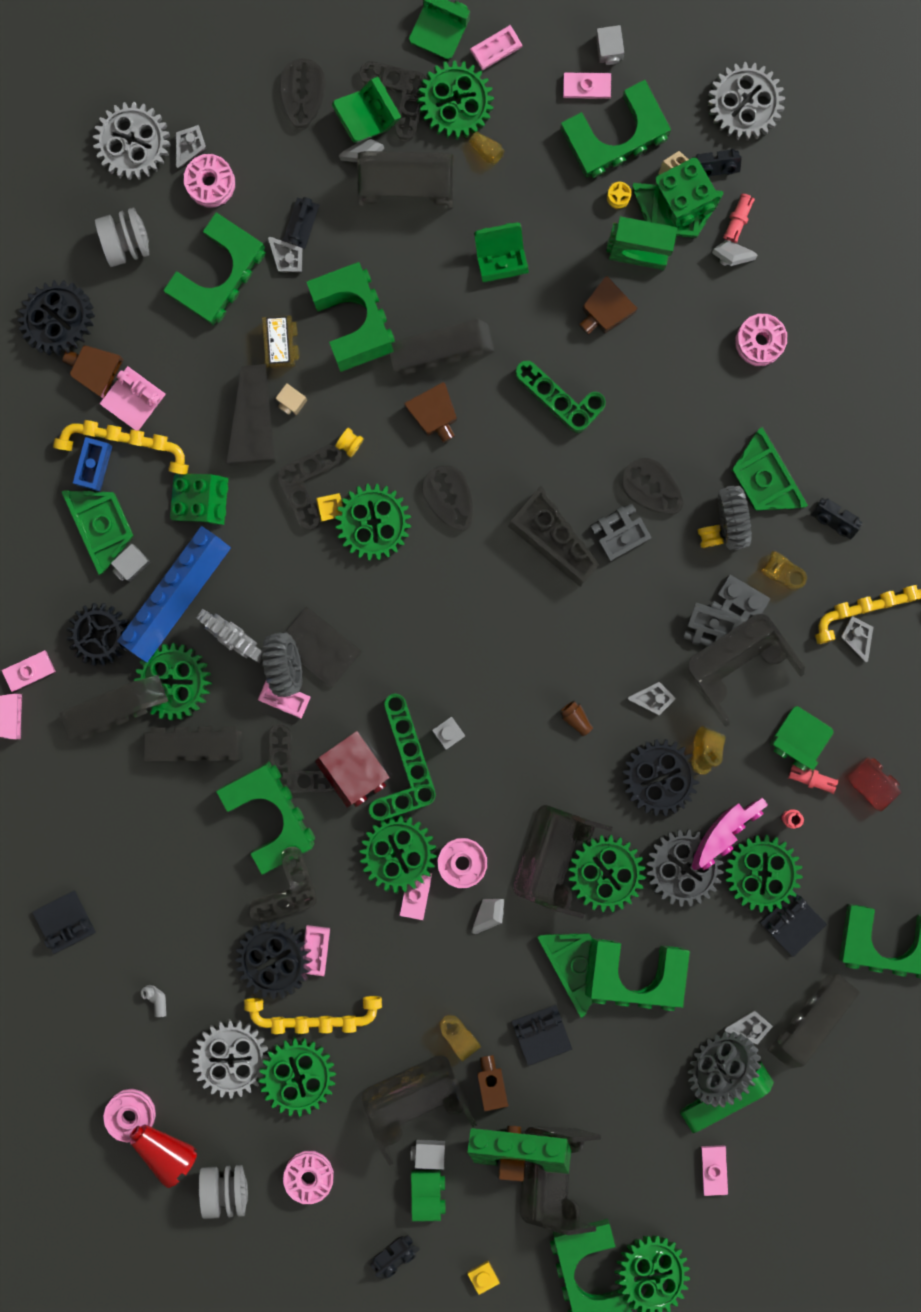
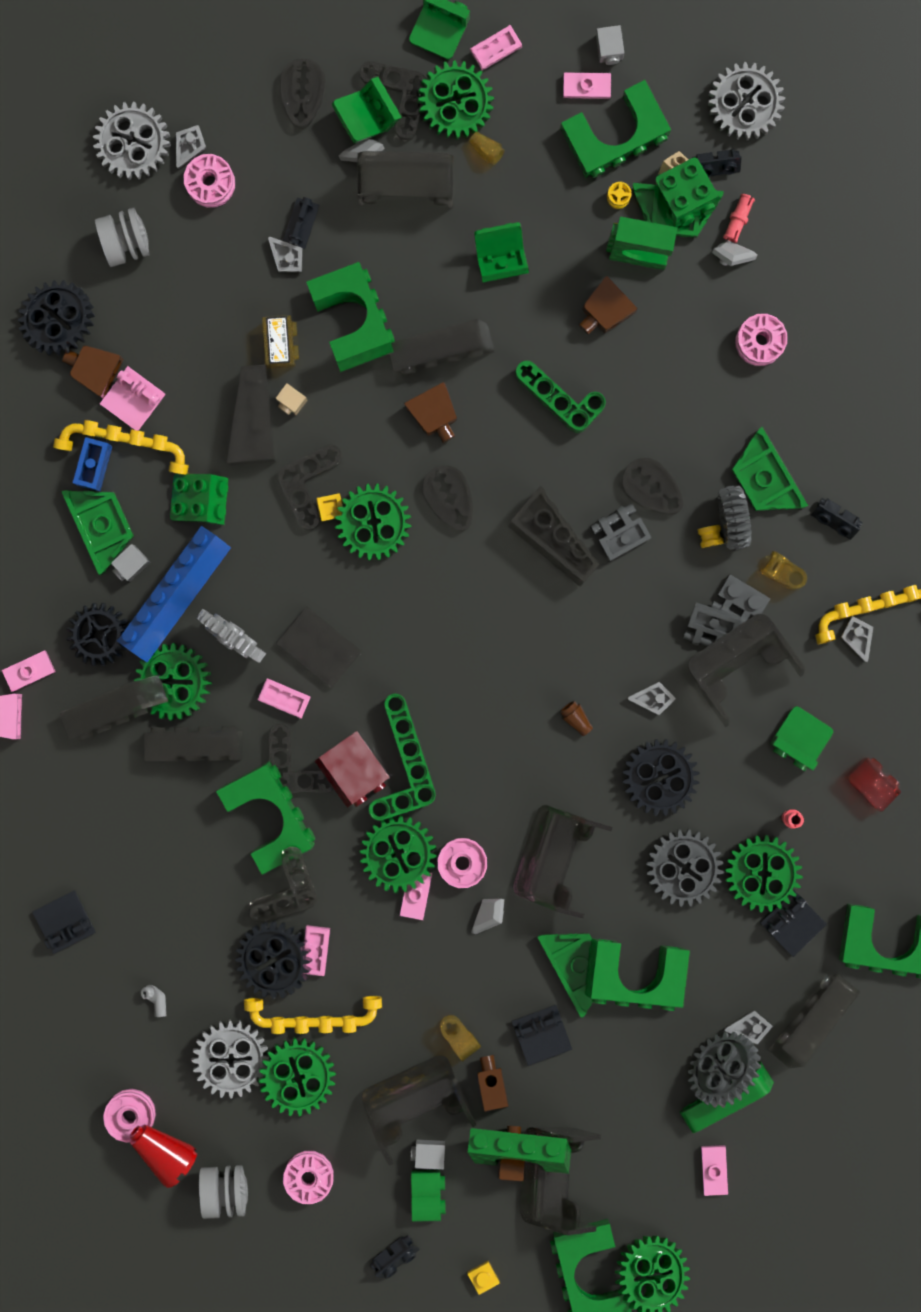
(211, 302): green arch -> none
(282, 664): dark grey gear -> none
(349, 442): yellow wheel -> none
(448, 733): light grey brick -> none
(590, 886): green gear -> none
(707, 750): clear yellow piece -> none
(721, 833): slope -> none
(813, 779): coral pin -> none

